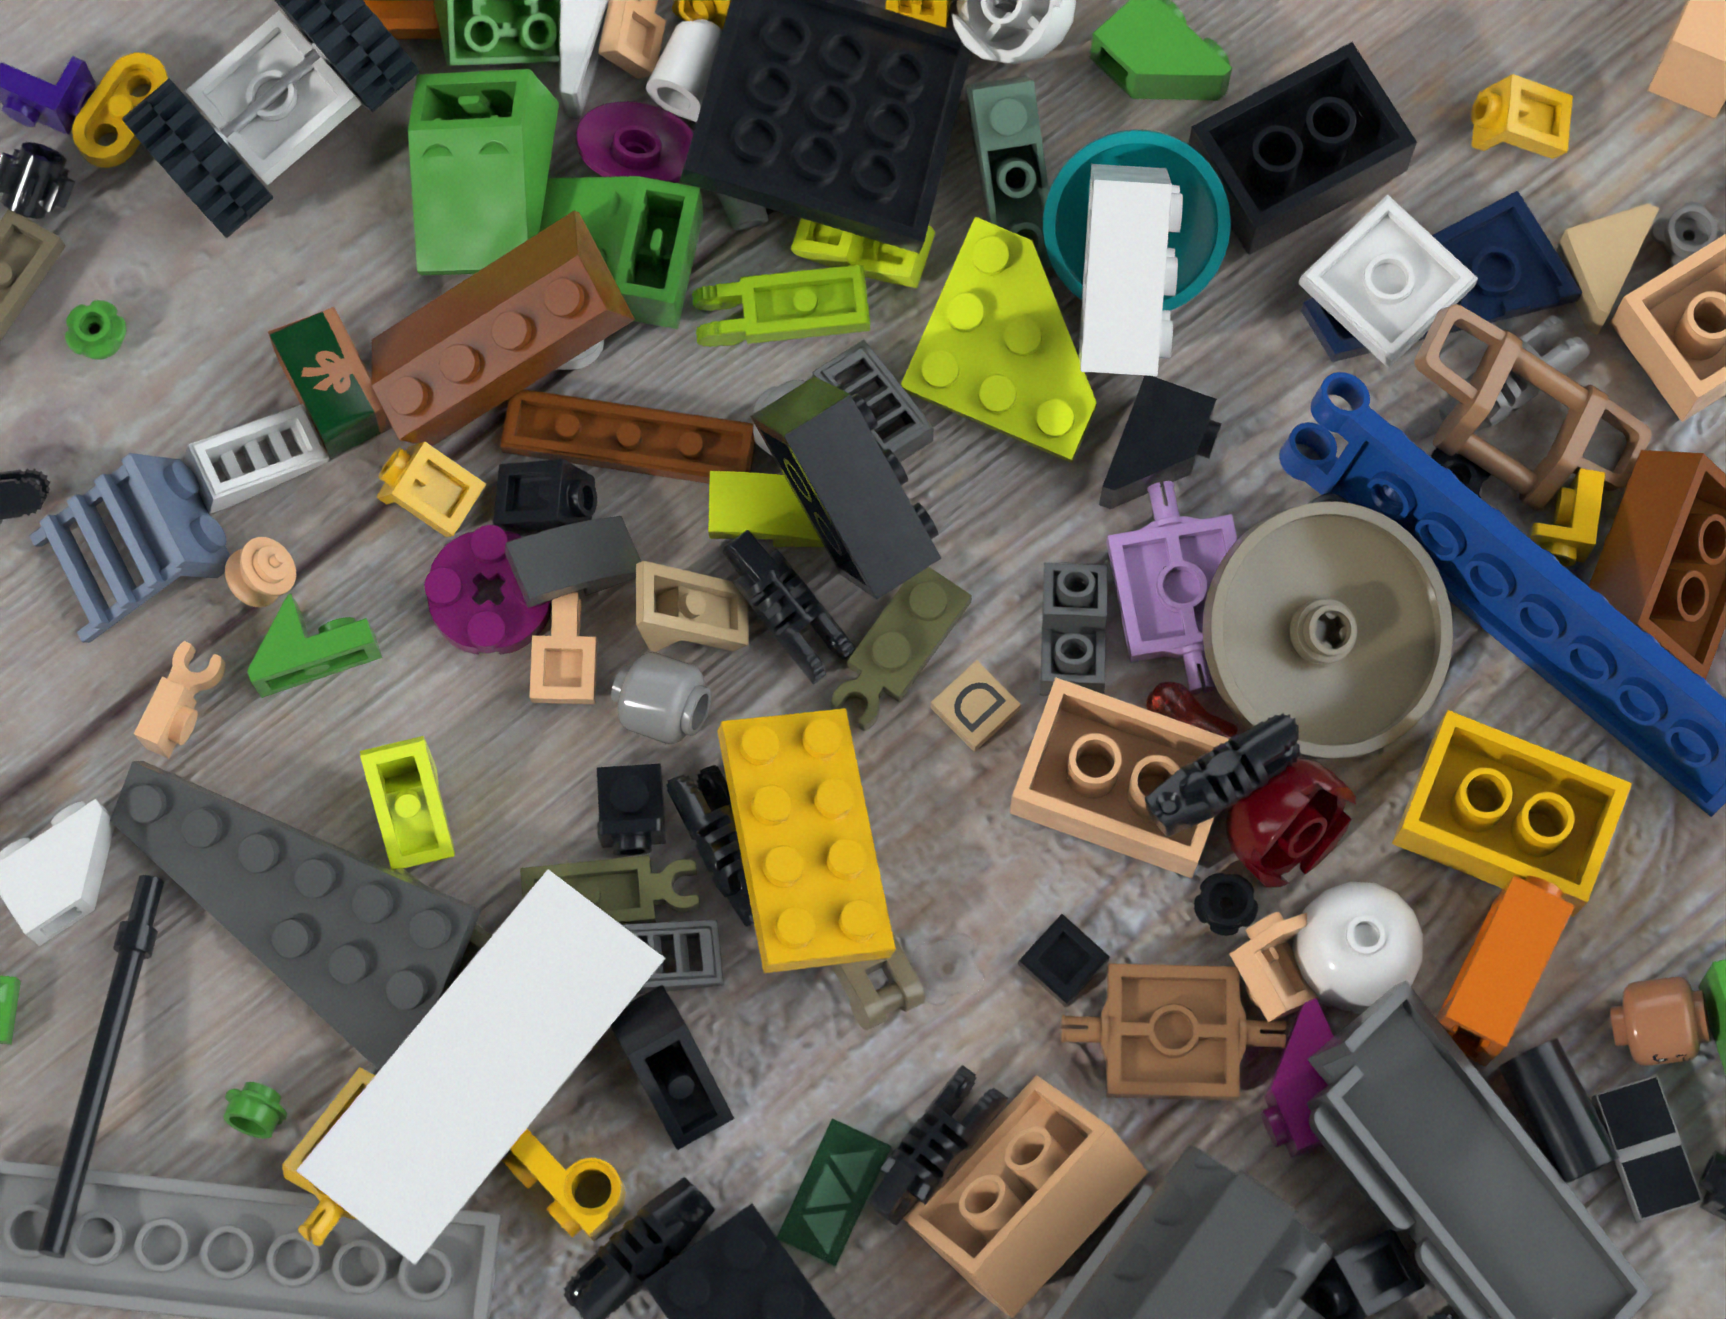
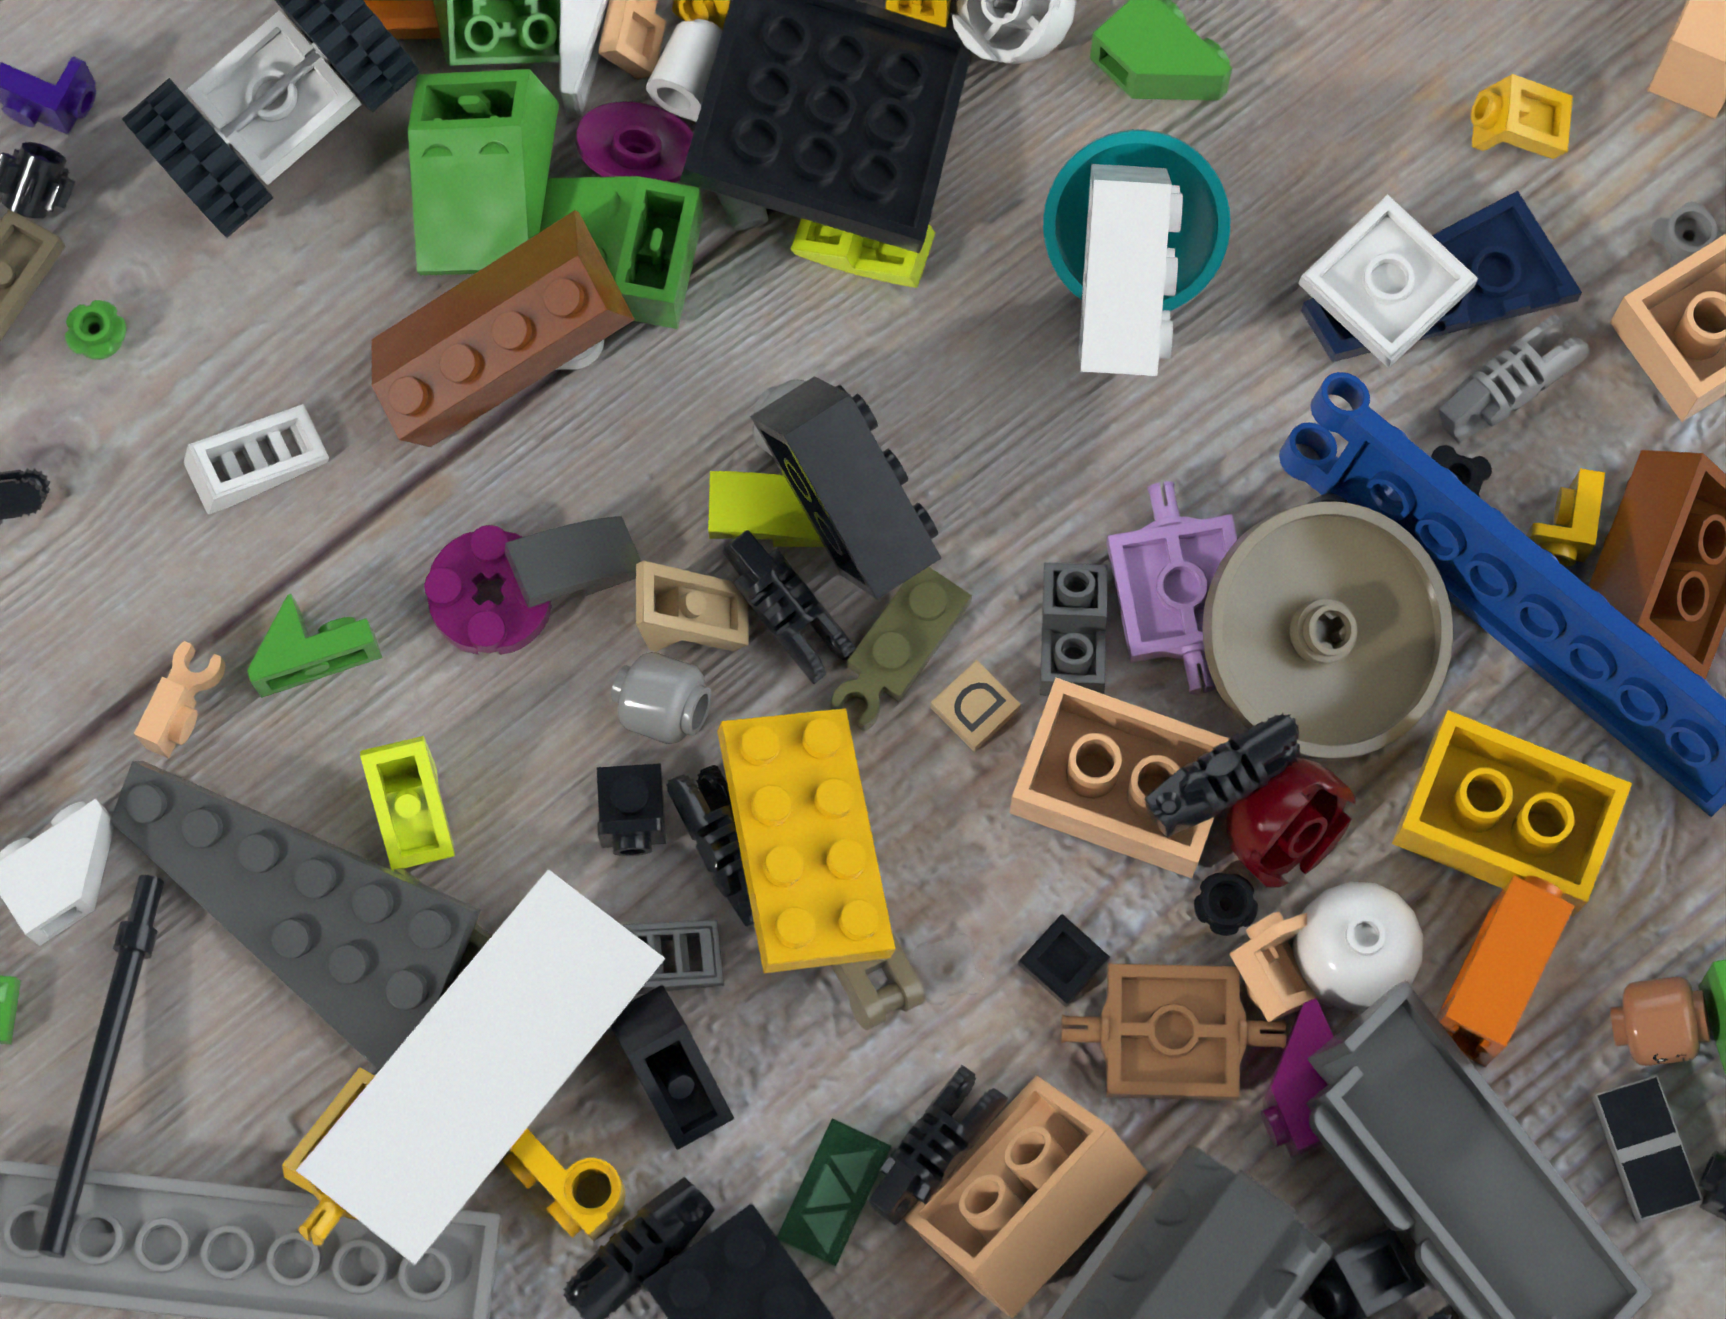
(110, 104): yellow plate -> none
(161, 524): sand blue plate -> none
(254, 1110): bright green plate -> none
(260, 572): light nougat wheel -> none
(330, 380): dark green piece -> none
(429, 487): yellow bracket -> none
(543, 495): black bracket -> none
(564, 662): light nougat plate -> none
(622, 886): olive plate -> none
(625, 437): dark orange tile -> none
(786, 306): lime hinge -> none
(909, 438): dark grey slope -> none
(1003, 348): neon yellow plate -> none
(1010, 156): sand green slope -> none
(1160, 440): black slope -> none
(1179, 704): clear red arm -> none
(1304, 146): black brick -> none
(1478, 398): medium nougat bar -> none
(1558, 1111): black pin -> none
(1601, 258): tan slope -> none

